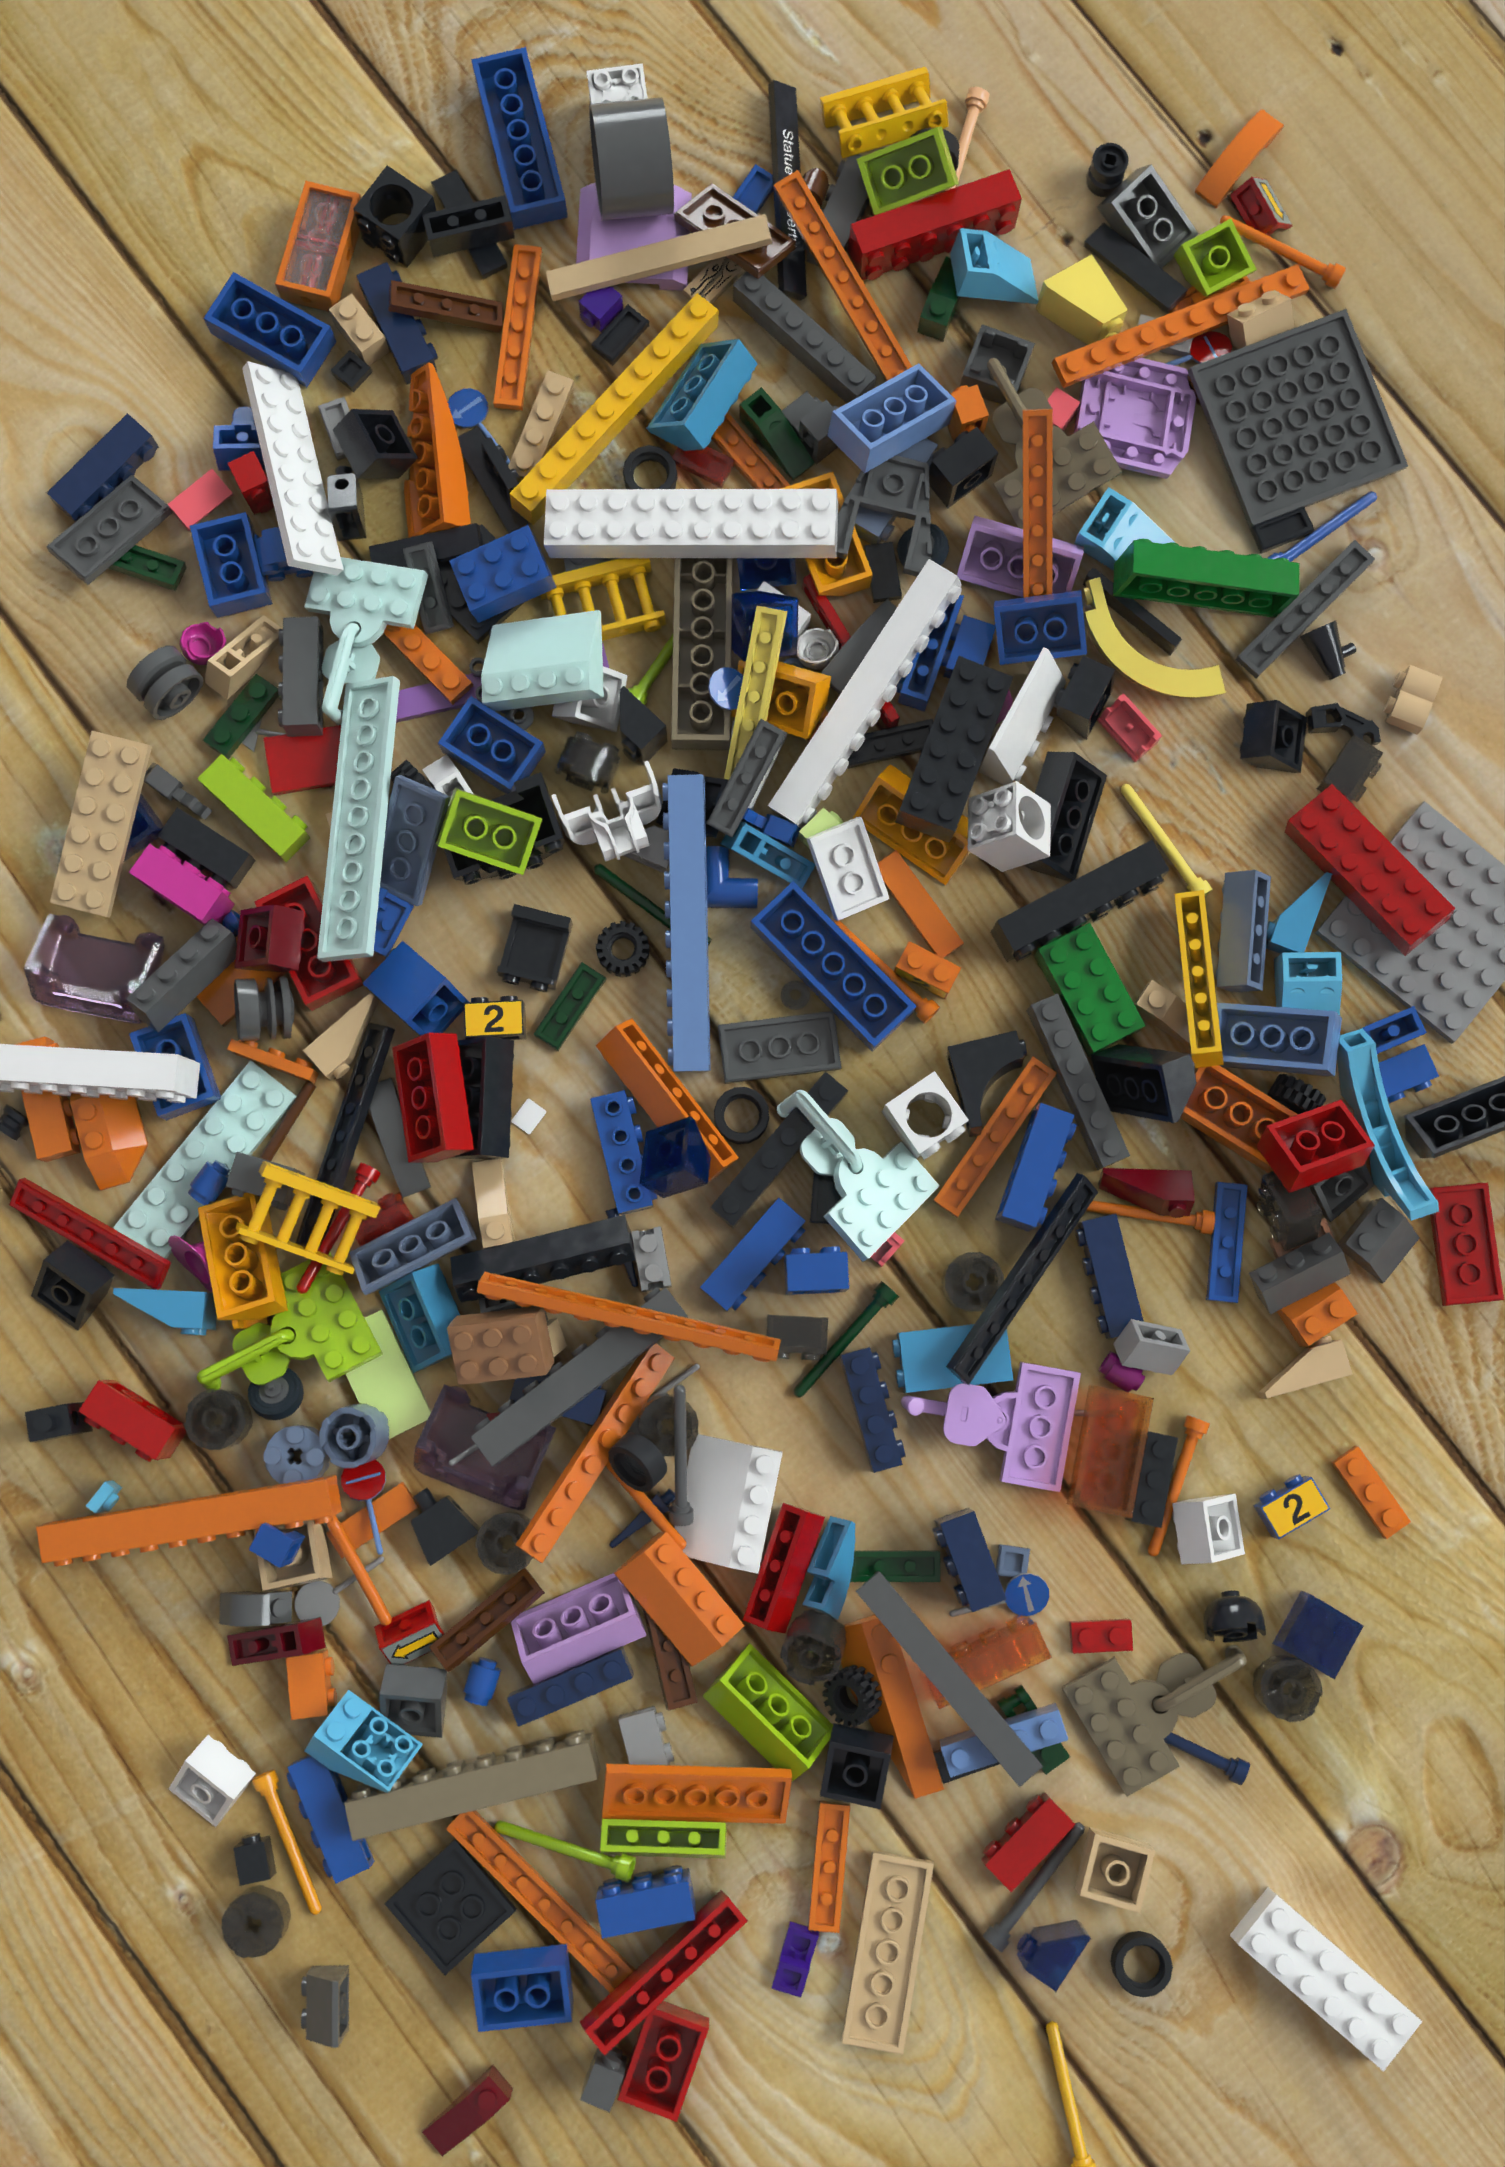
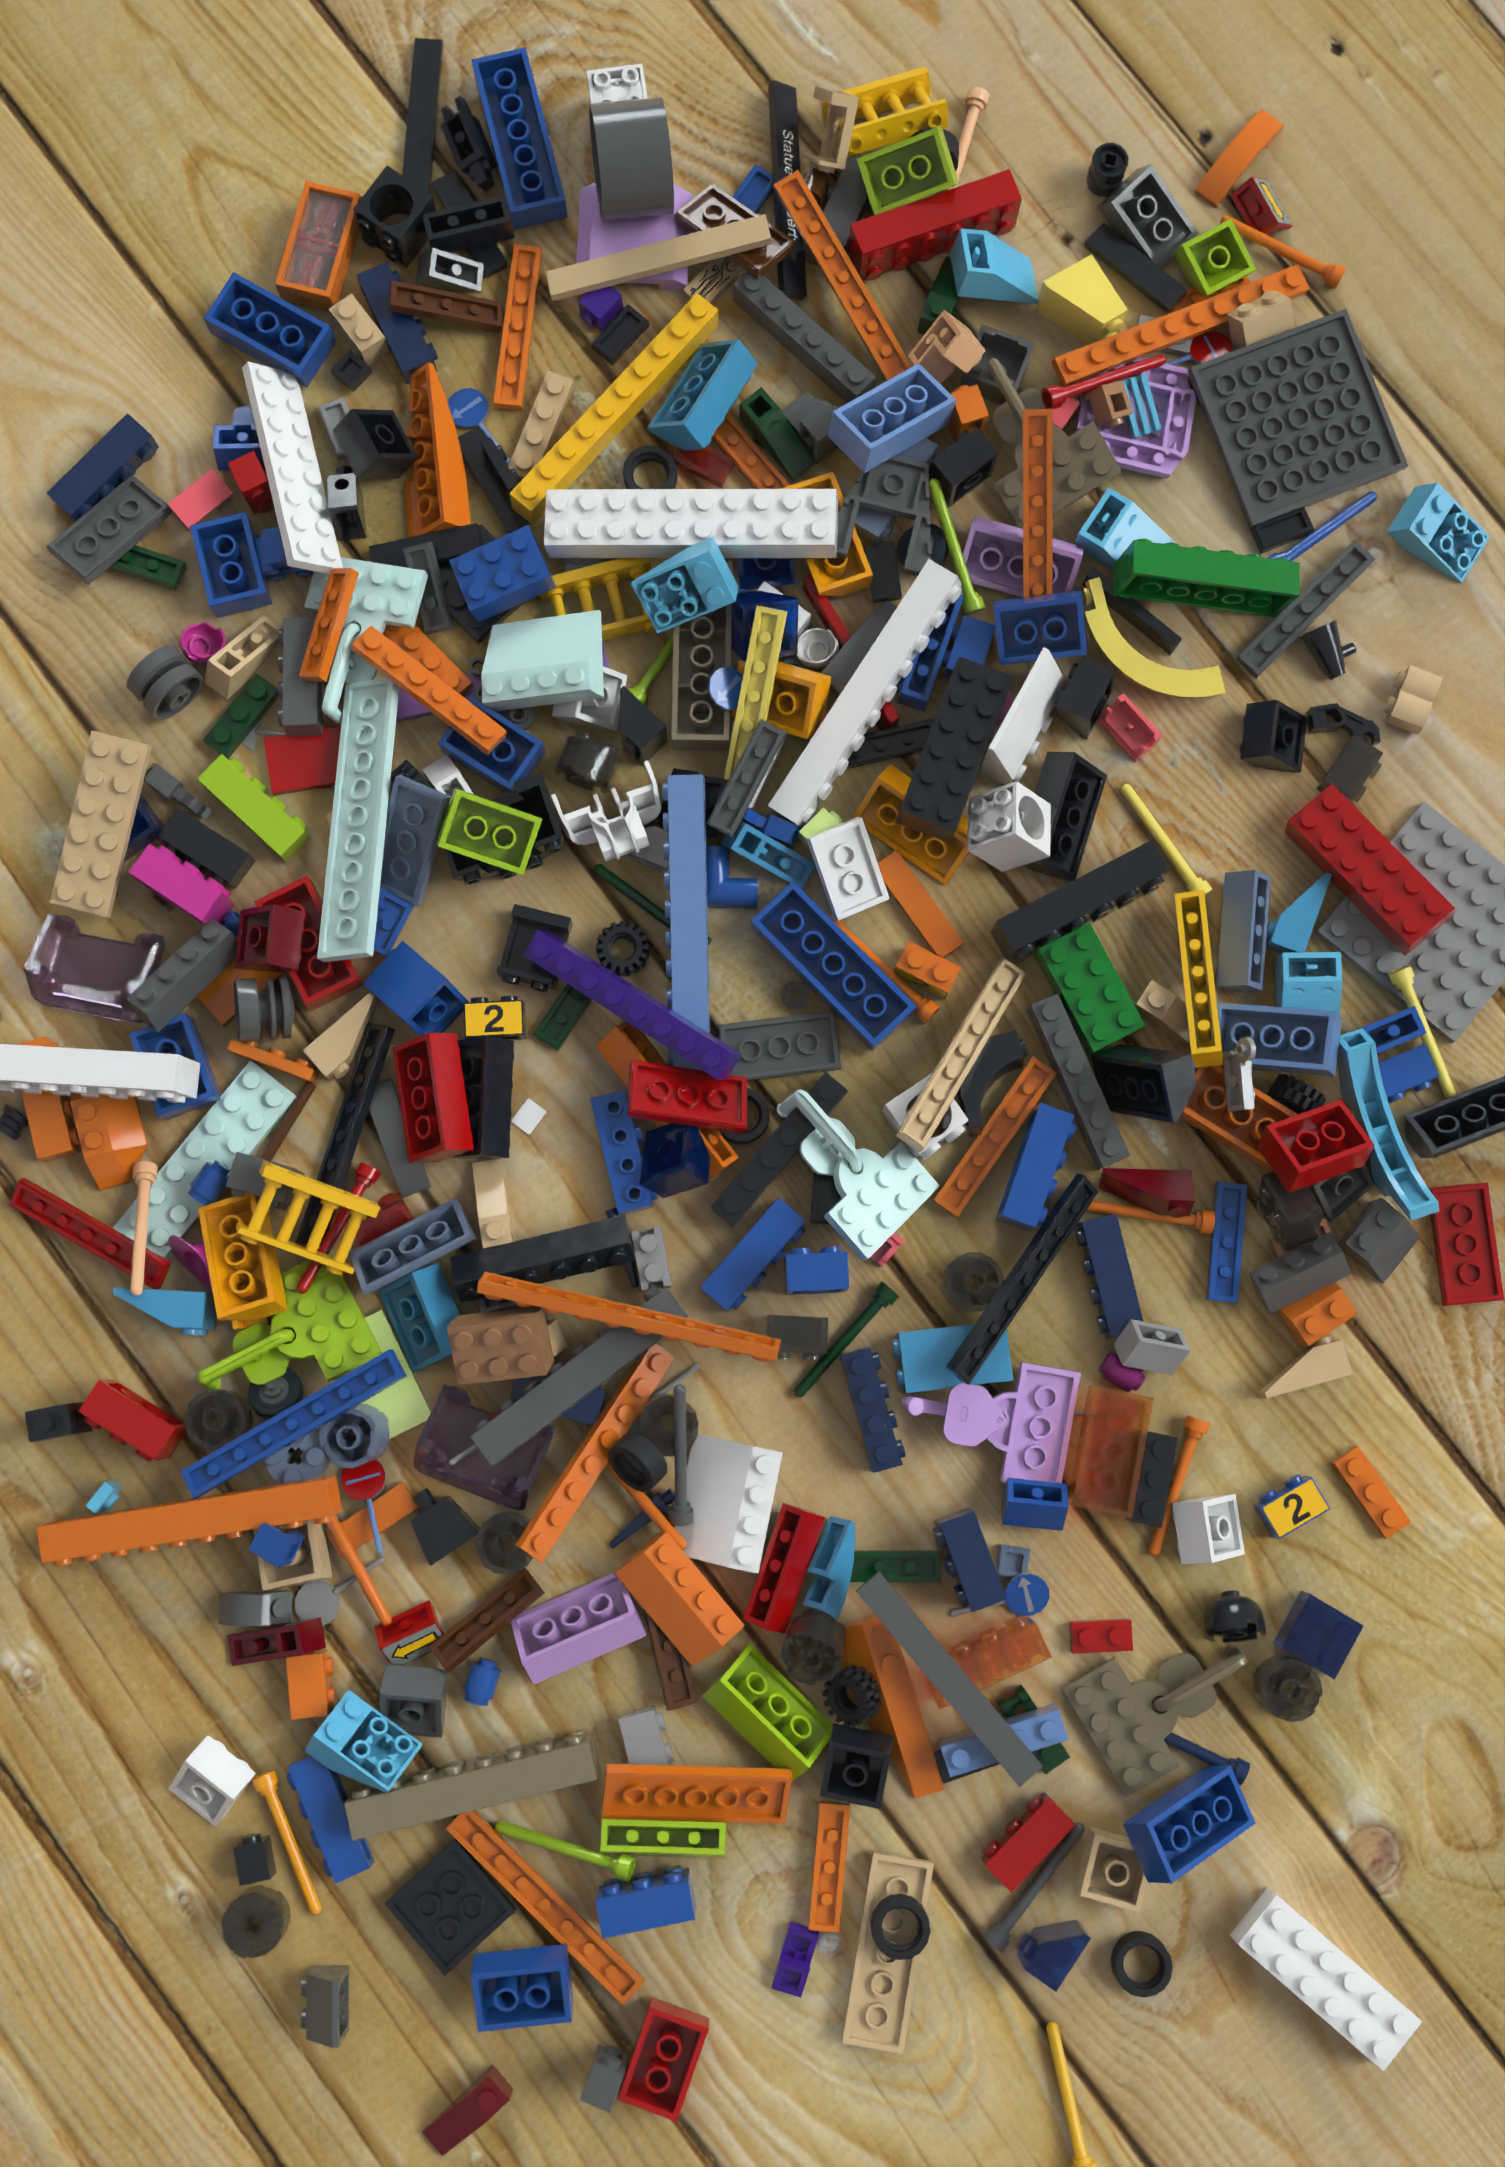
(71, 1284): black slope -> none
(144, 1175): none -> light nougat piece
(293, 1423): none -> blue plate
(328, 624): none -> orange plate
(423, 112): none -> black tile
(429, 690): none -> orange plate
(449, 272): none -> dark grey slope
(468, 144): none -> black hinge
(570, 1686): dark blue brick -> none
(632, 1005): none -> dark purple brick
(662, 1972): red brick -> none
(686, 586): none -> medium azure slope
(686, 1097): none -> red tile
(840, 105): none -> tan window
(903, 1951): none -> black tyre
(945, 346): none -> light nougat brick
(960, 1055): none -> tan tile
(971, 601): none -> lime piece
(1034, 1504): none -> blue brick
(1055, 396): none -> red piece
(1110, 404): none -> medium nougat brick
(1149, 403): none -> medium azure tile
(1189, 1824): none -> blue brick
(1238, 1075): none -> light grey hinge
(1403, 980): none -> light yellow piece
(1438, 531): none -> medium azure slope

